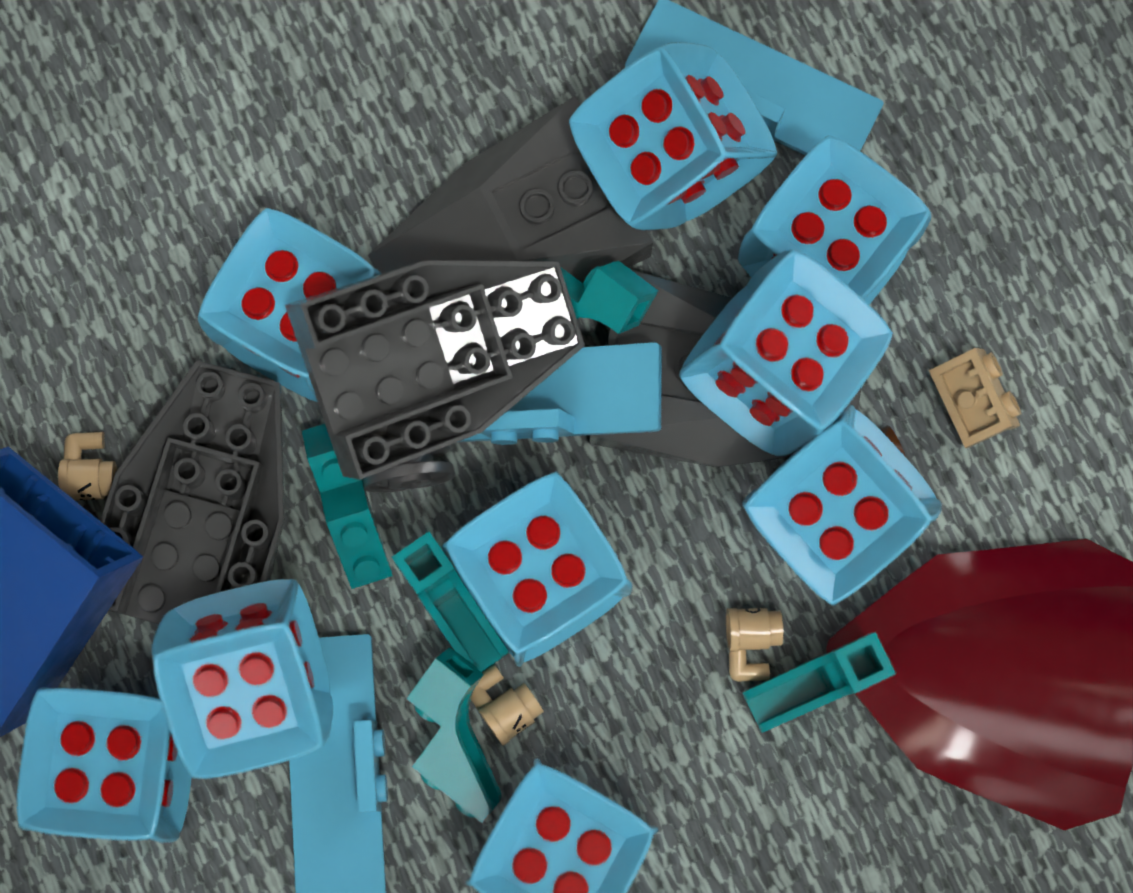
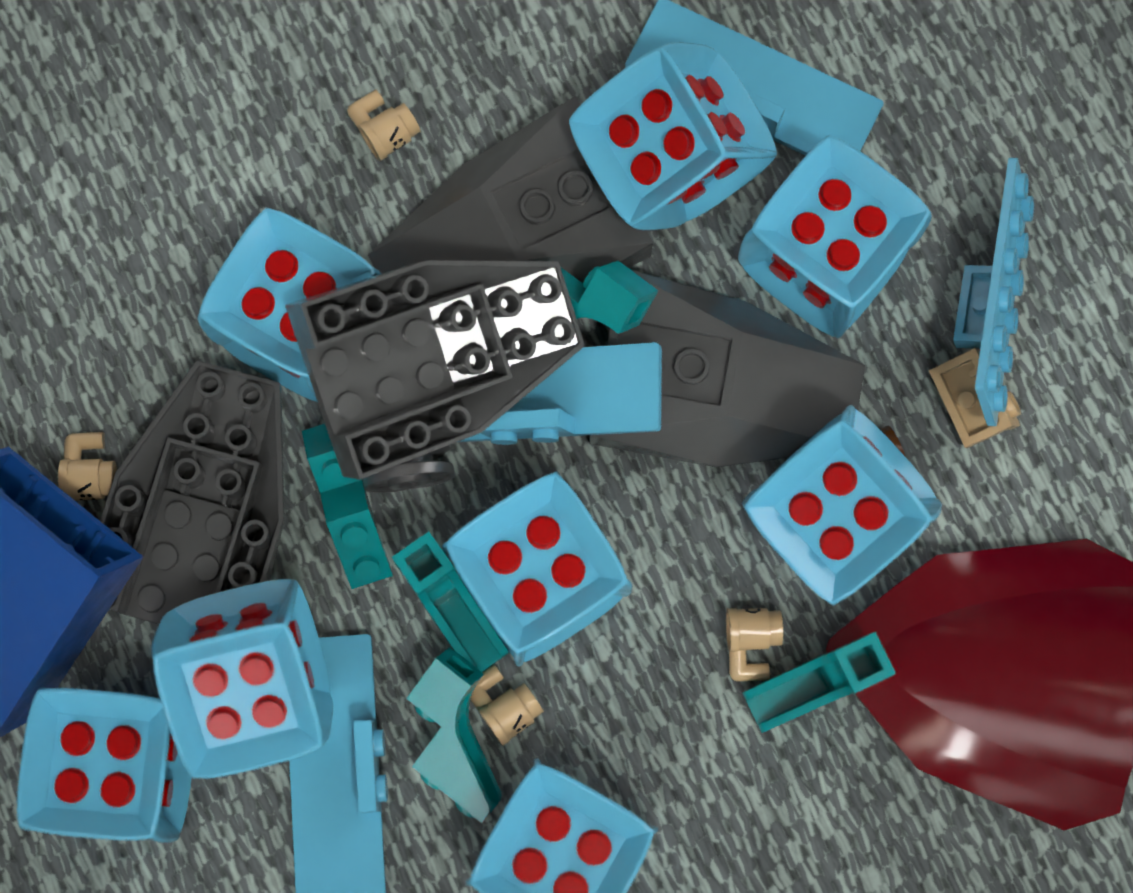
(386, 130): none -> tan piece
(786, 354): medium azure piece -> none
(988, 296): none -> medium azure bracket

